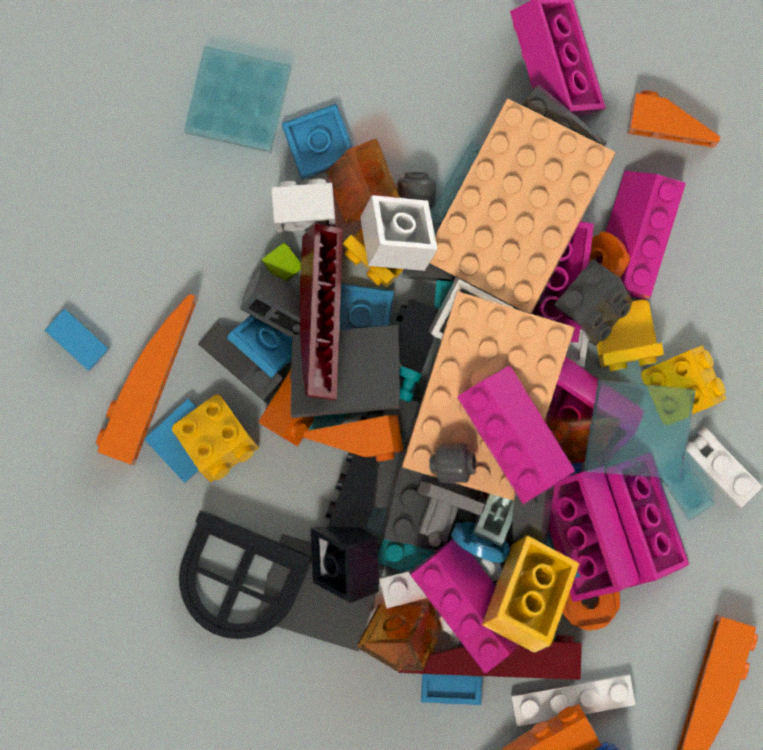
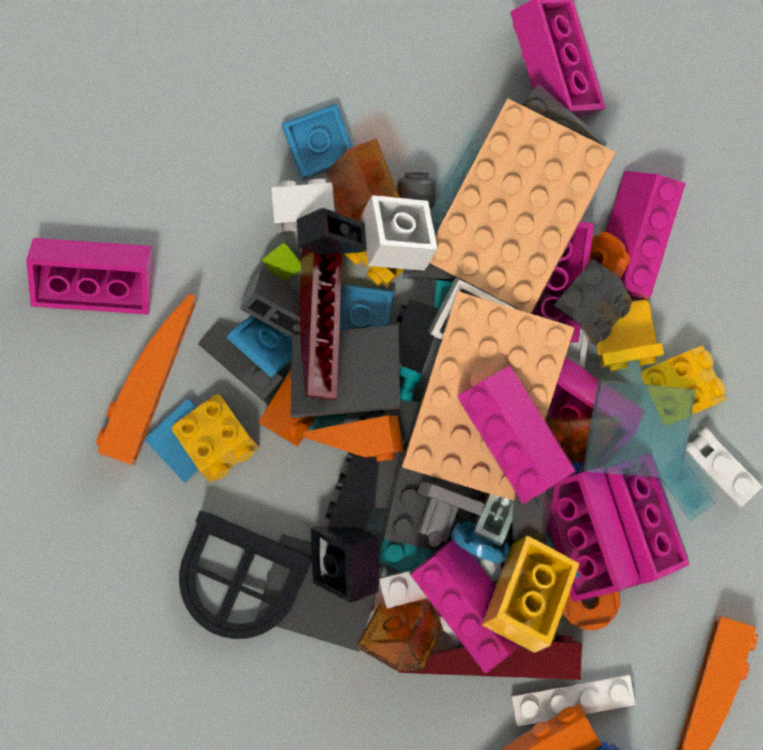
(77, 339): dark azure tile -> none
(90, 275): none -> dark pink slope
(237, 99): clear light blue plate -> none
(330, 233): none -> black slope
(451, 689): dark azure tile -> none
(453, 463): dark grey head -> none
(664, 120): orange slope -> none

